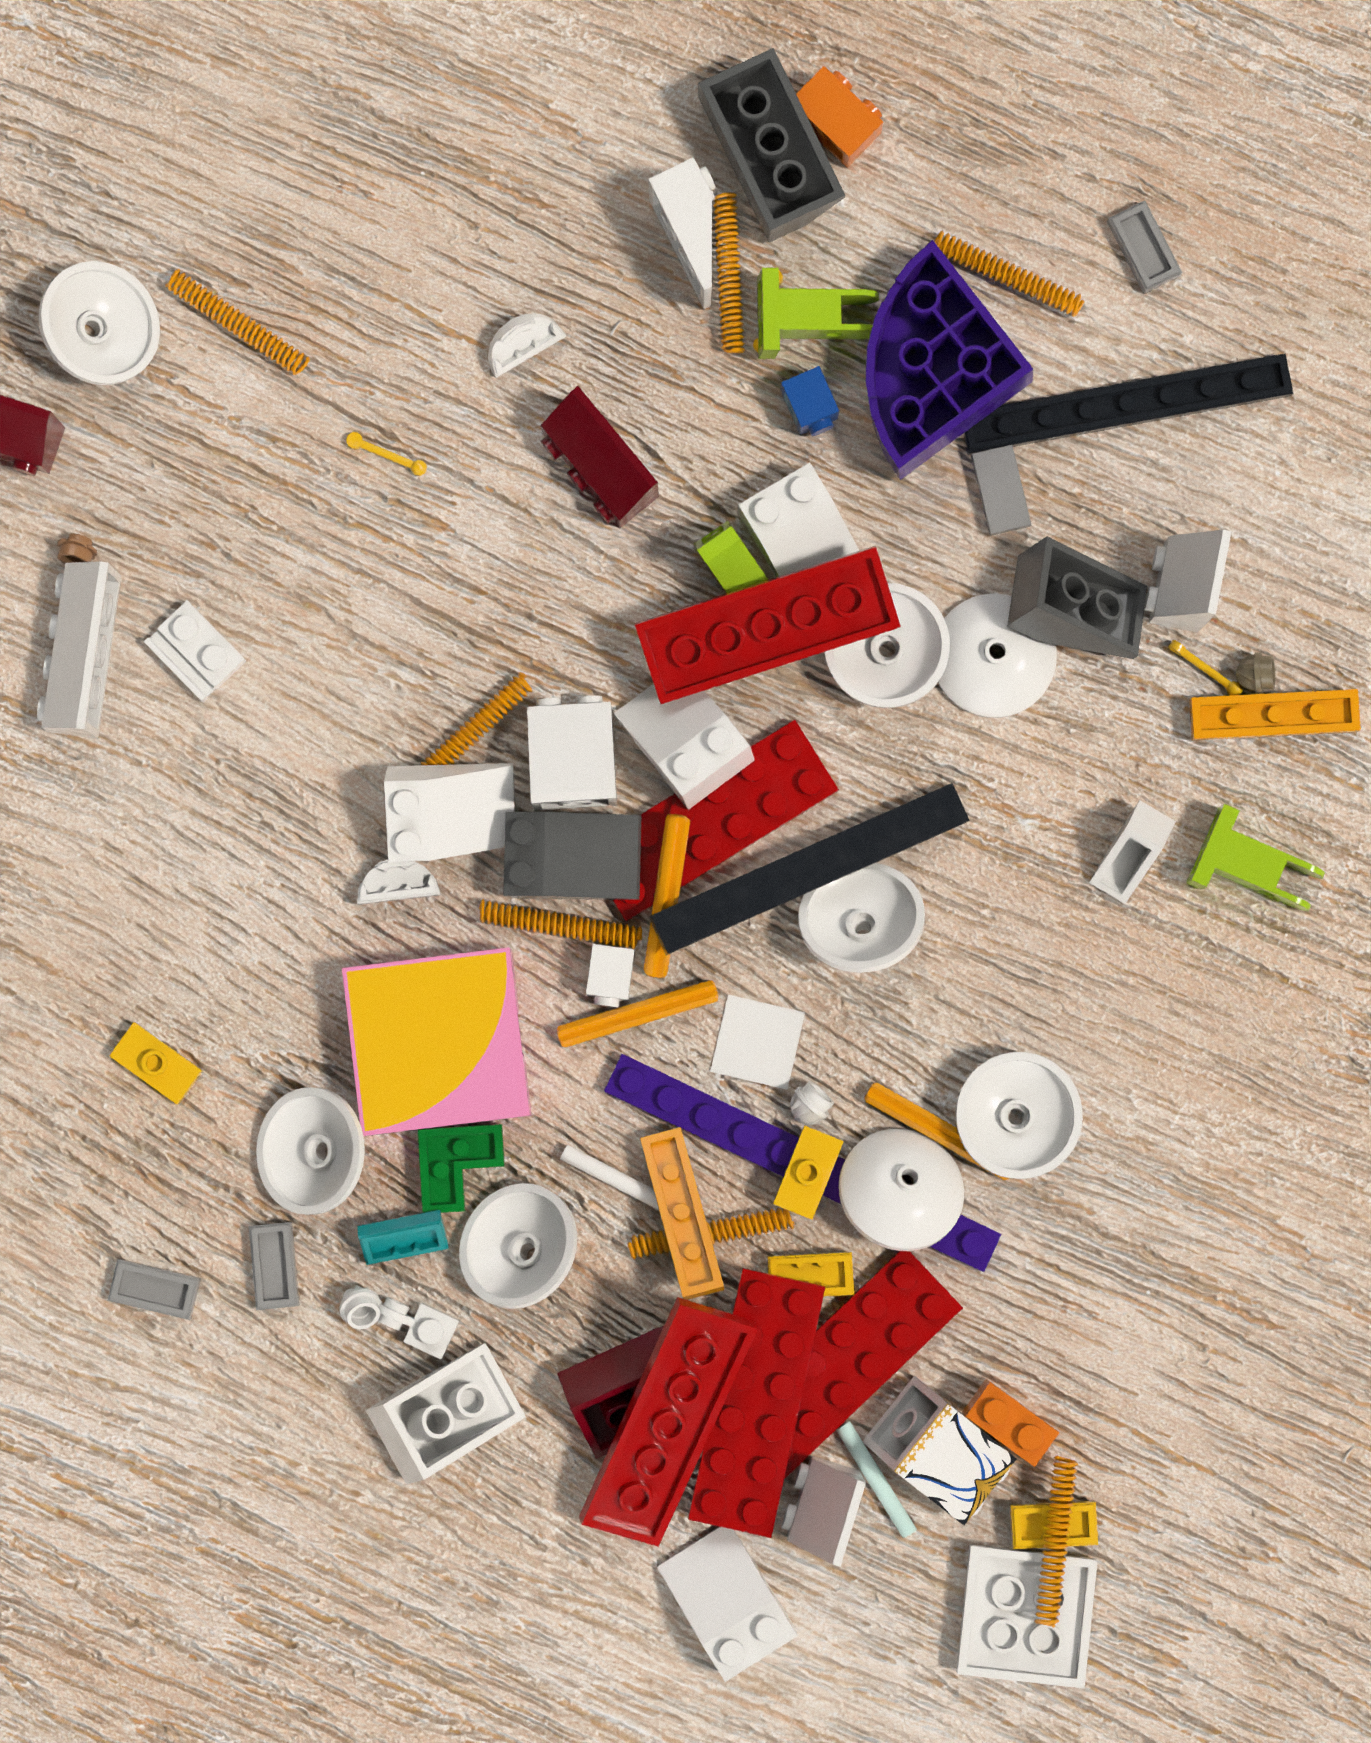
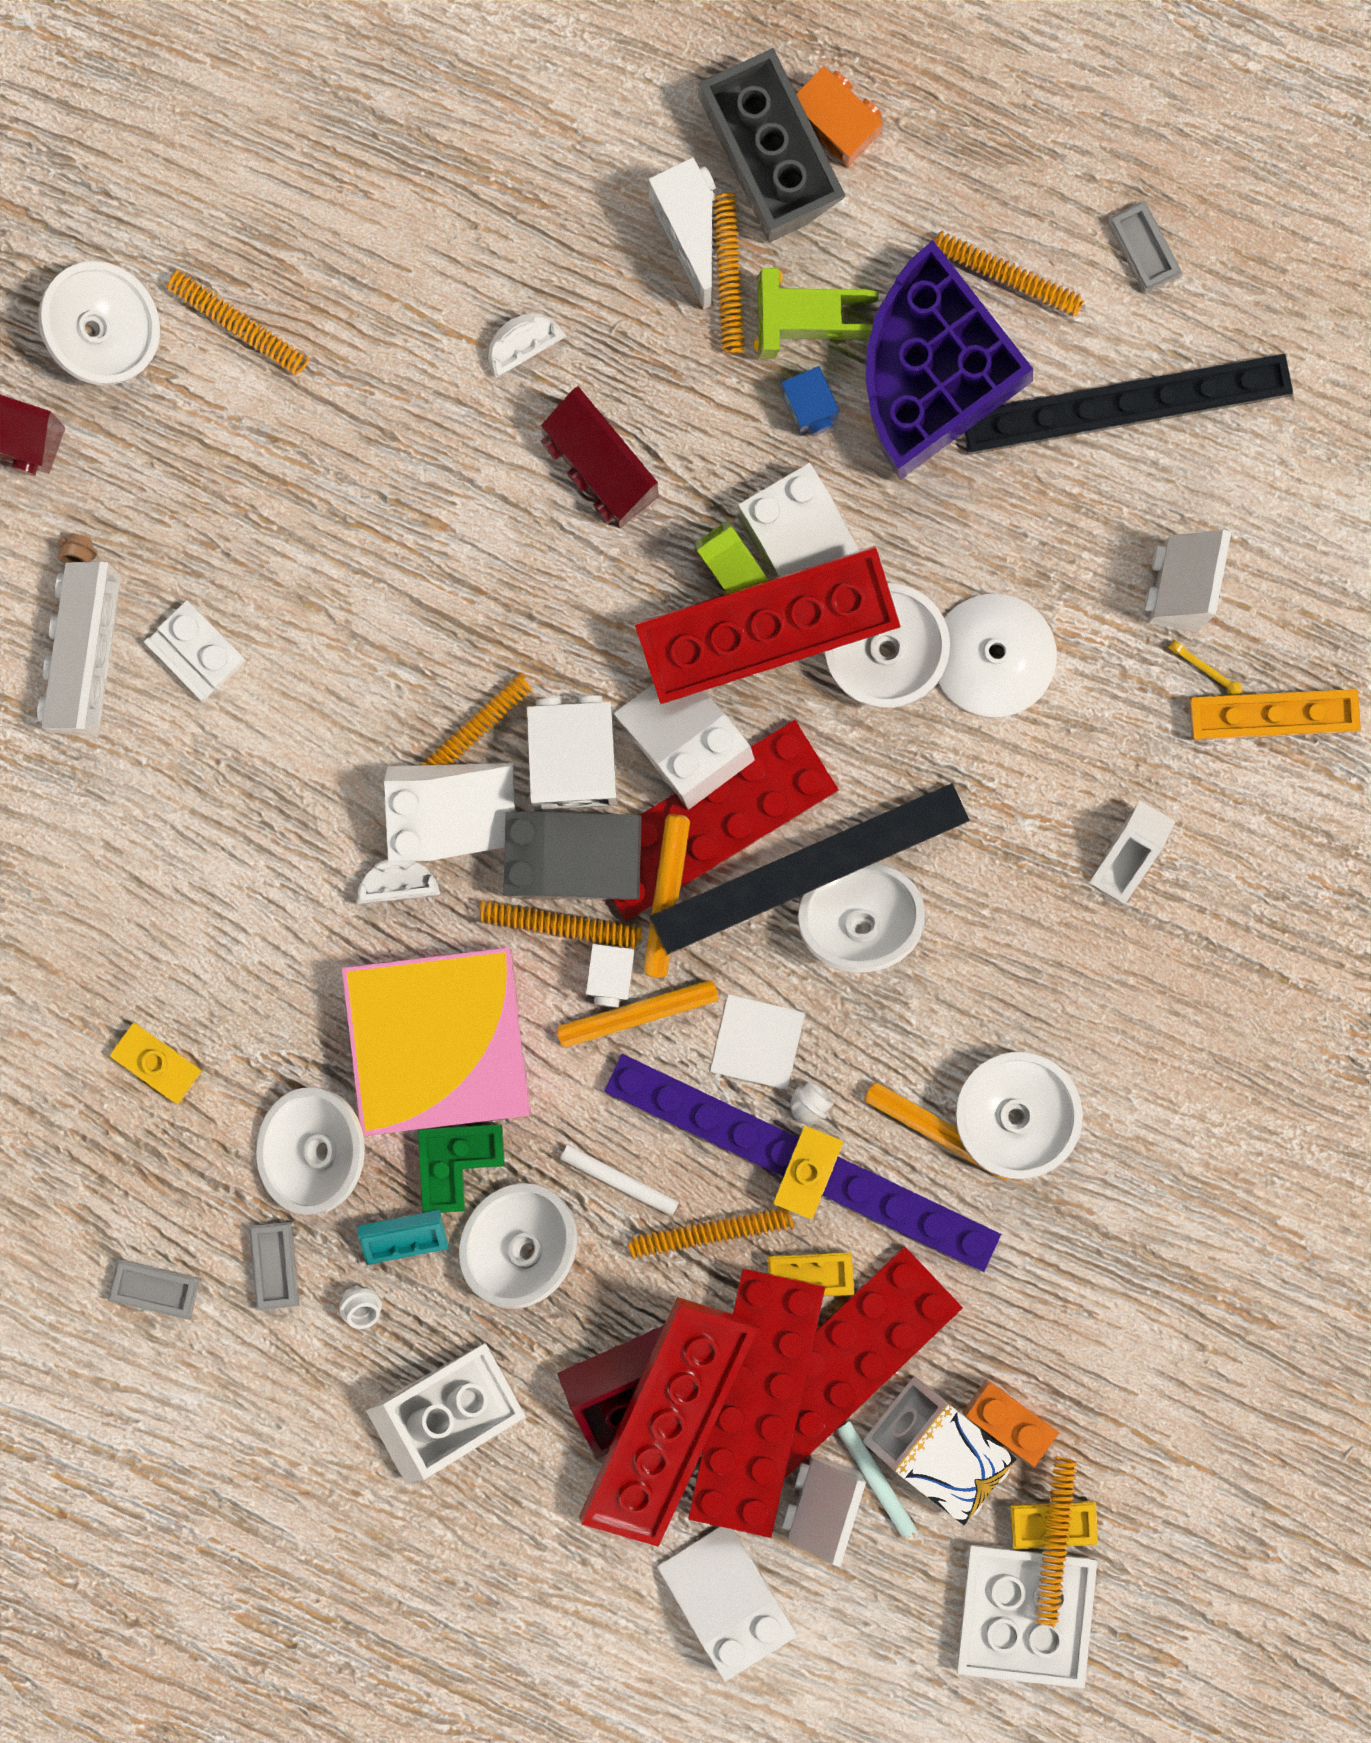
(356, 442): yellow hinge -> none
(428, 1330): white plate -> none
(682, 1214): light orange plate -> none
(886, 1207): white dish -> none
(1001, 490): light grey tile -> none
(1076, 601): dark grey slope -> none
(1246, 861): lime piece -> none
(1256, 673): dark tan plate -> none

